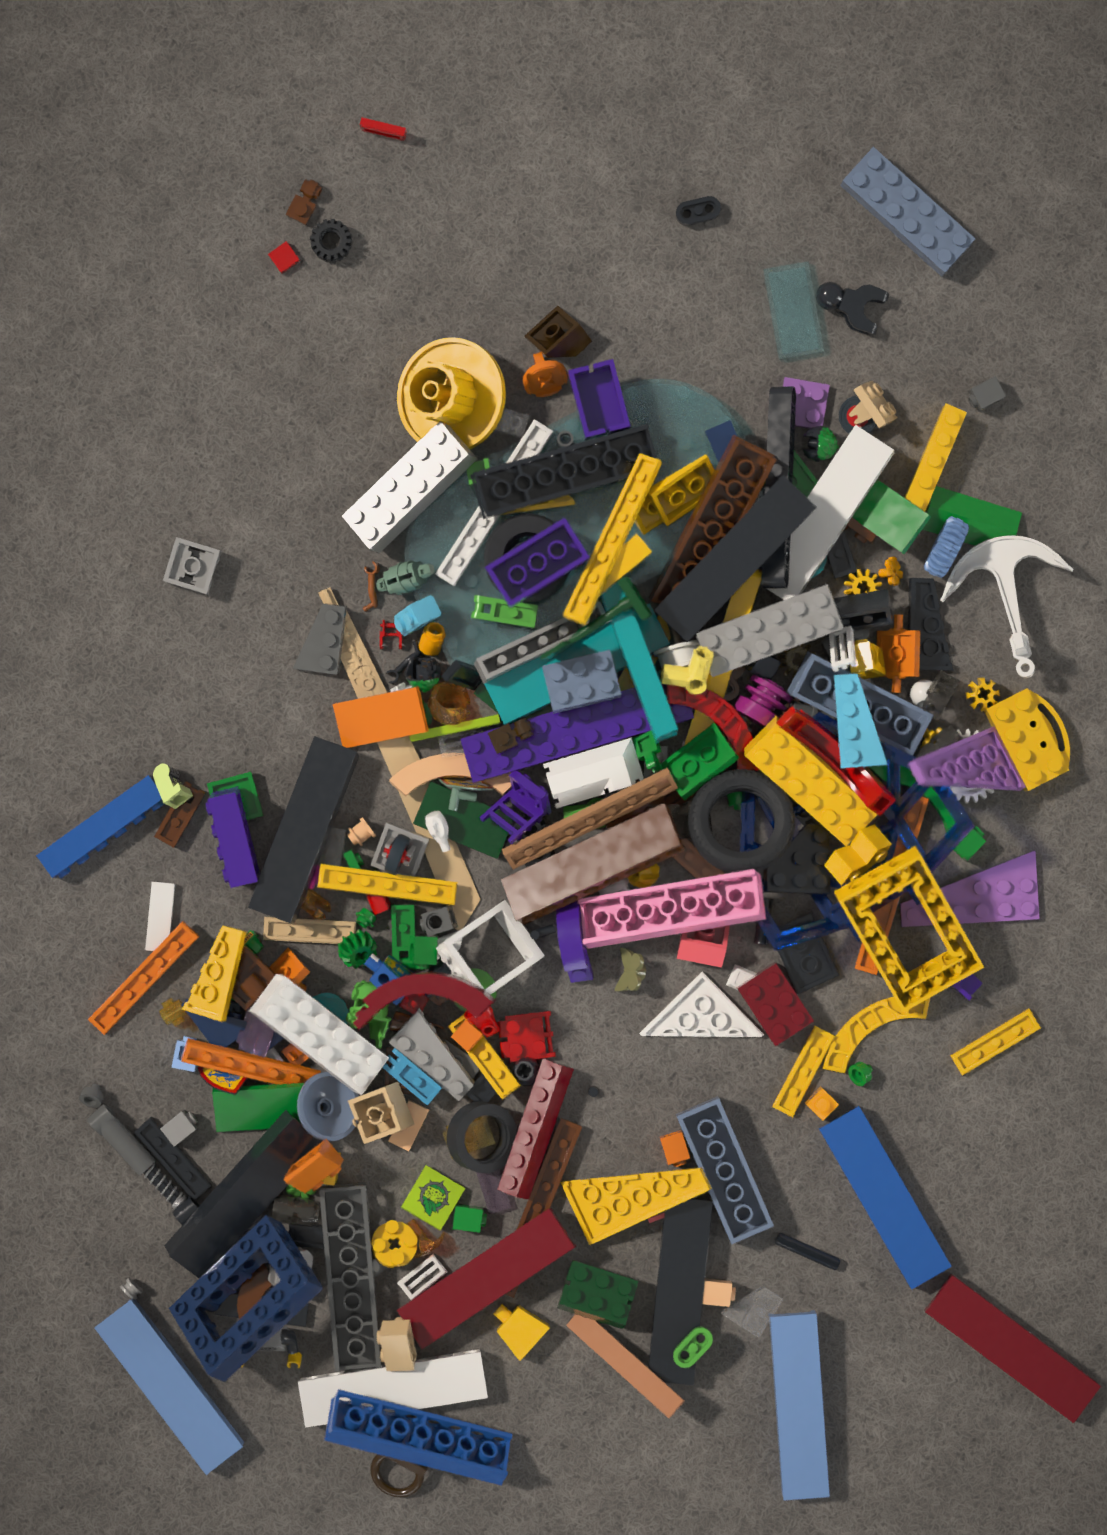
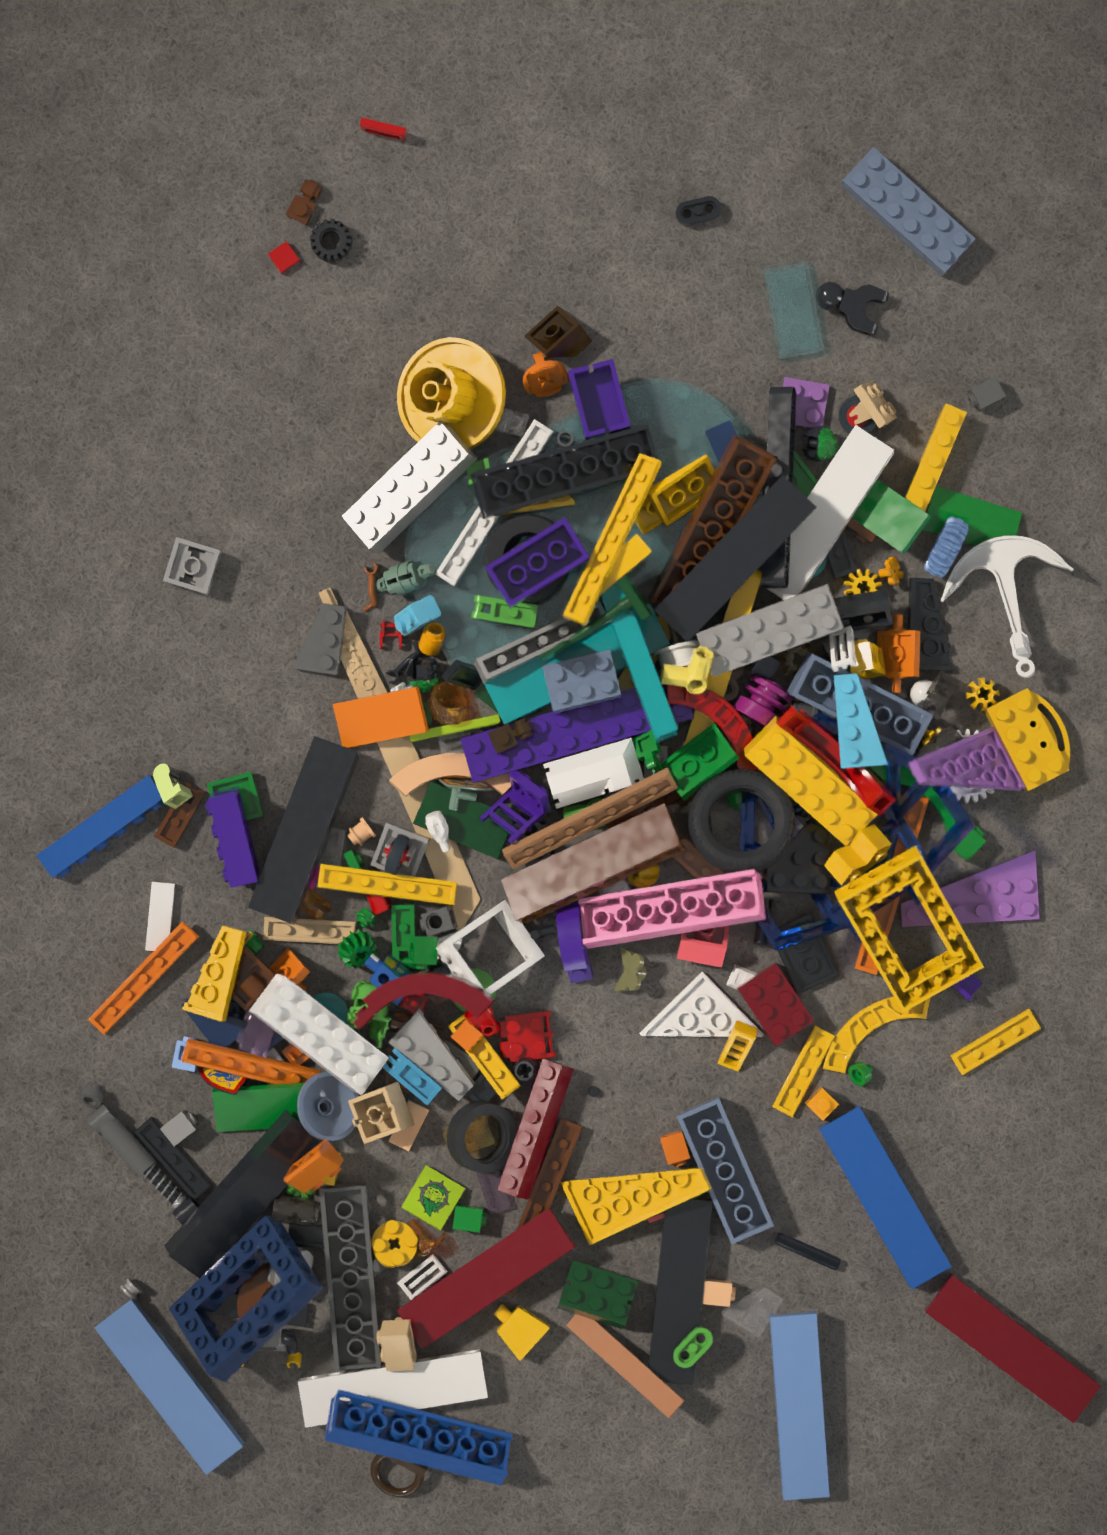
(172, 1012): clear yellow gear -> none
(743, 1033): none -> yellow slope

